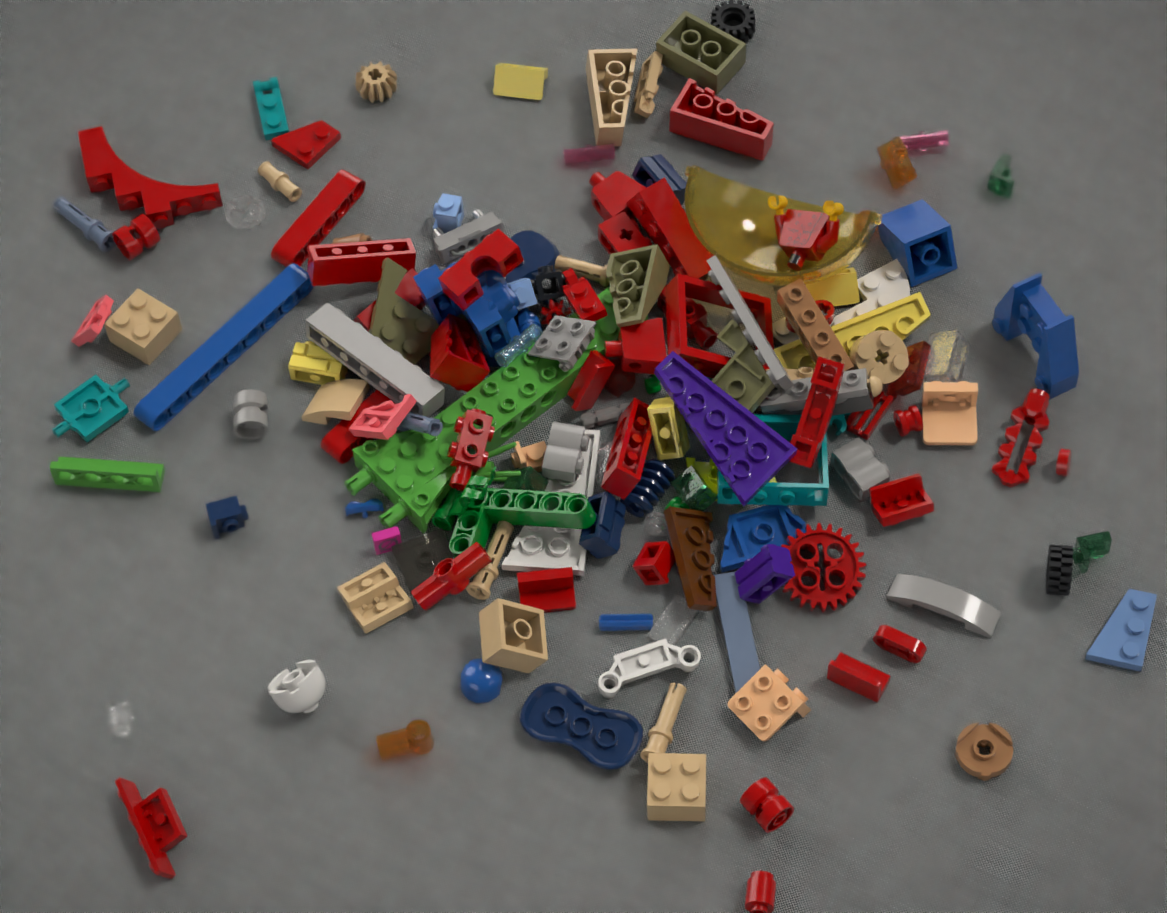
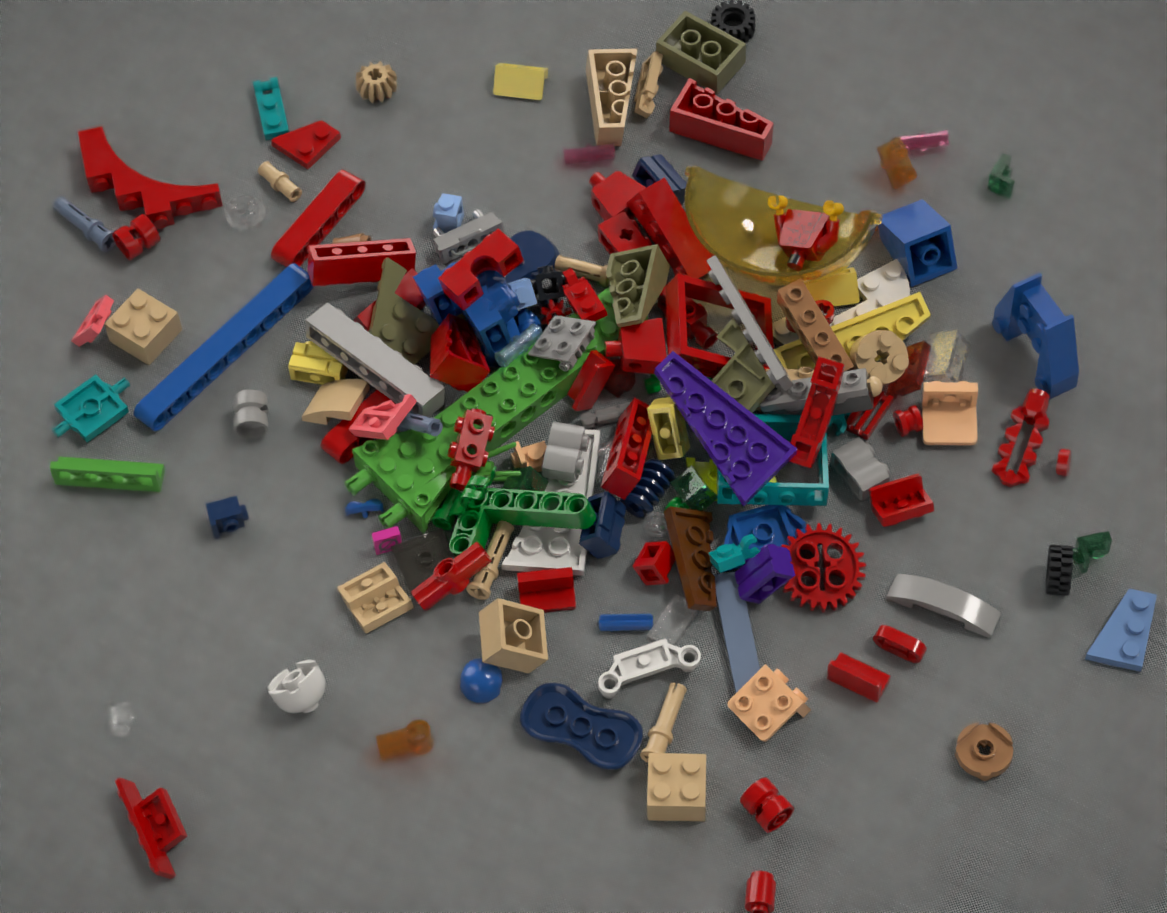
(731, 556): none -> teal plate

